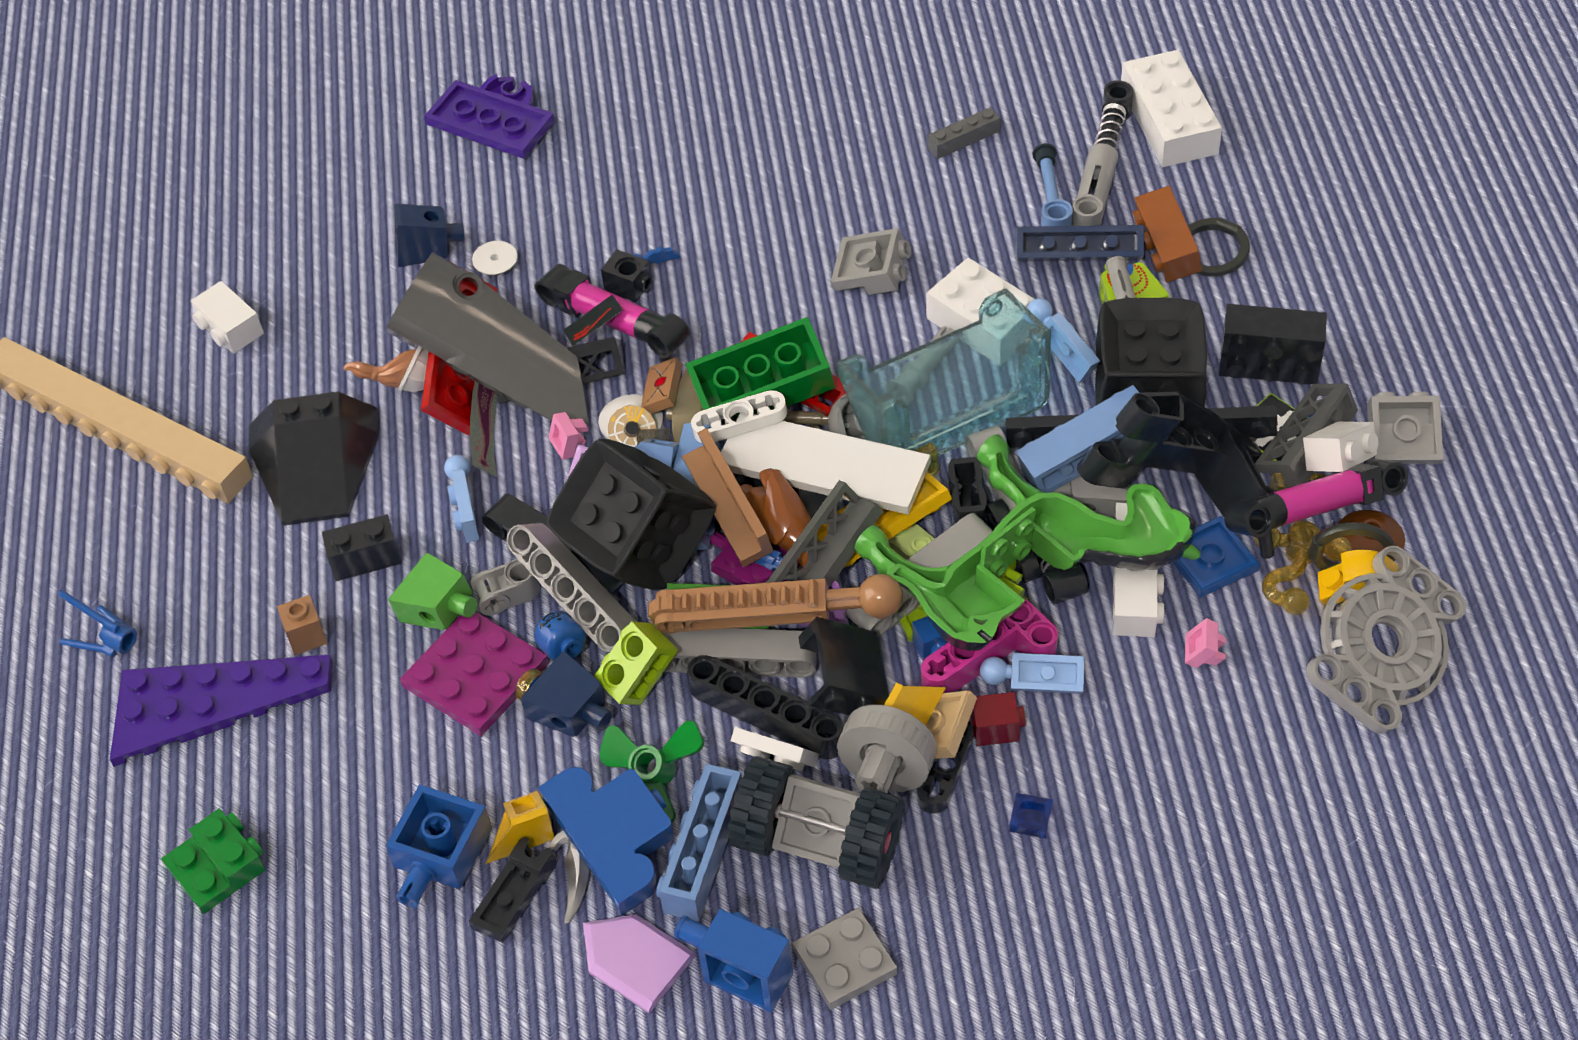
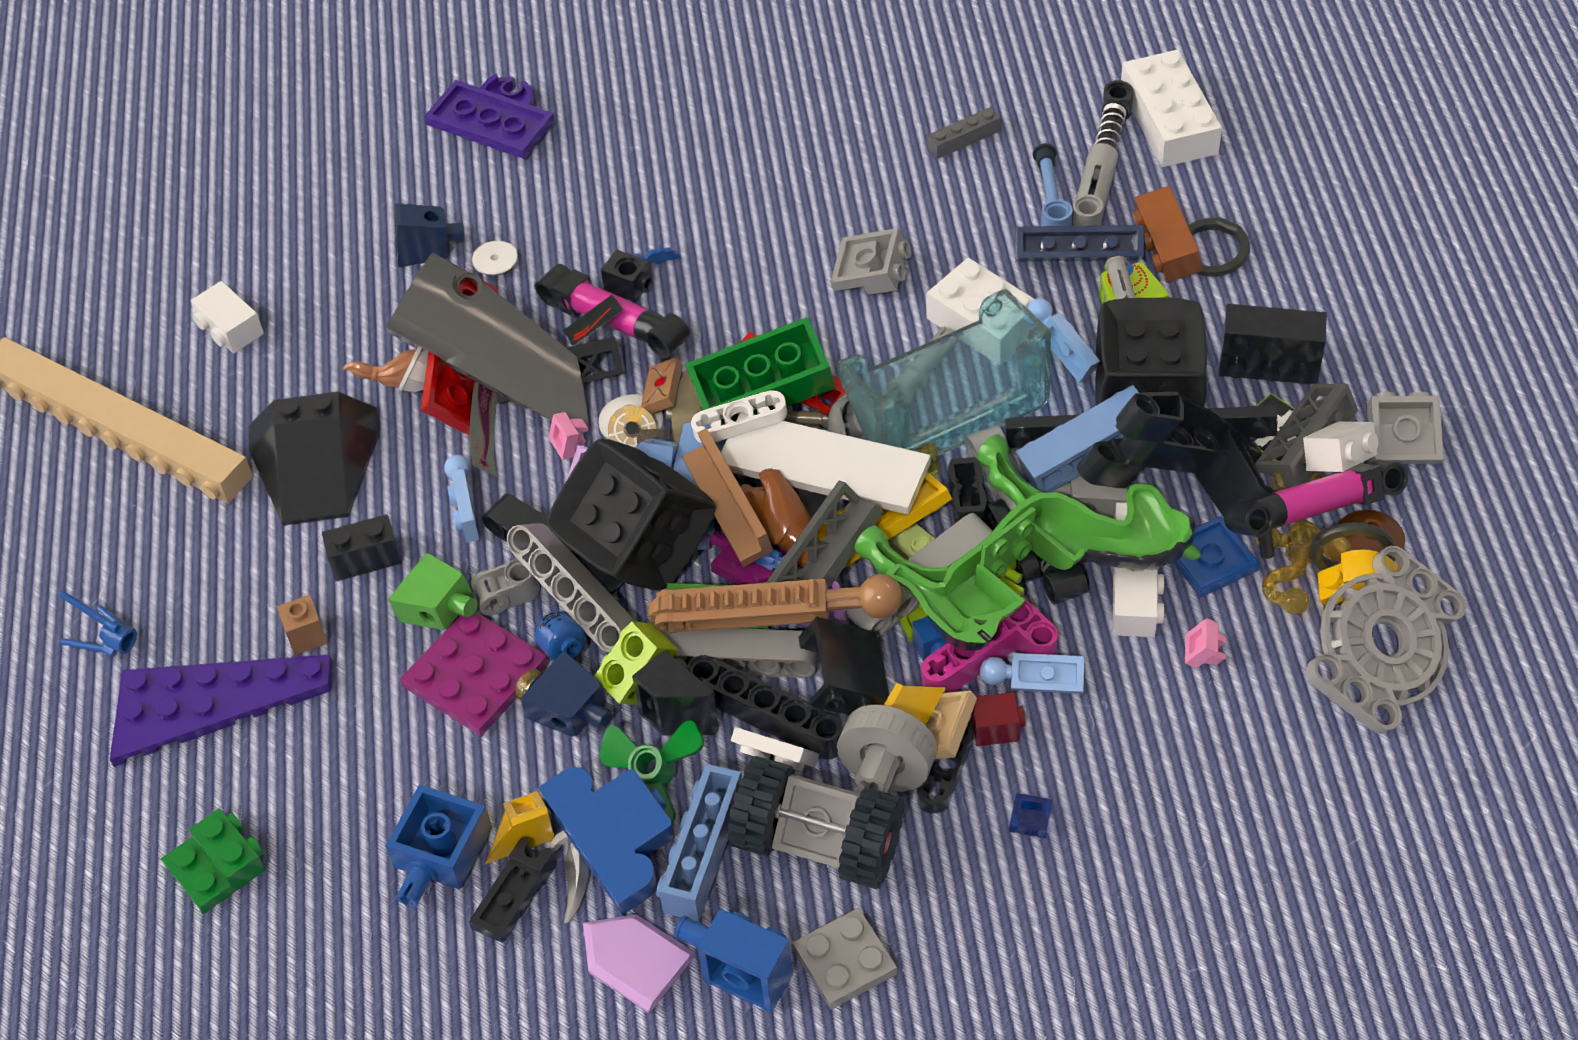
(672, 695): none -> black slope

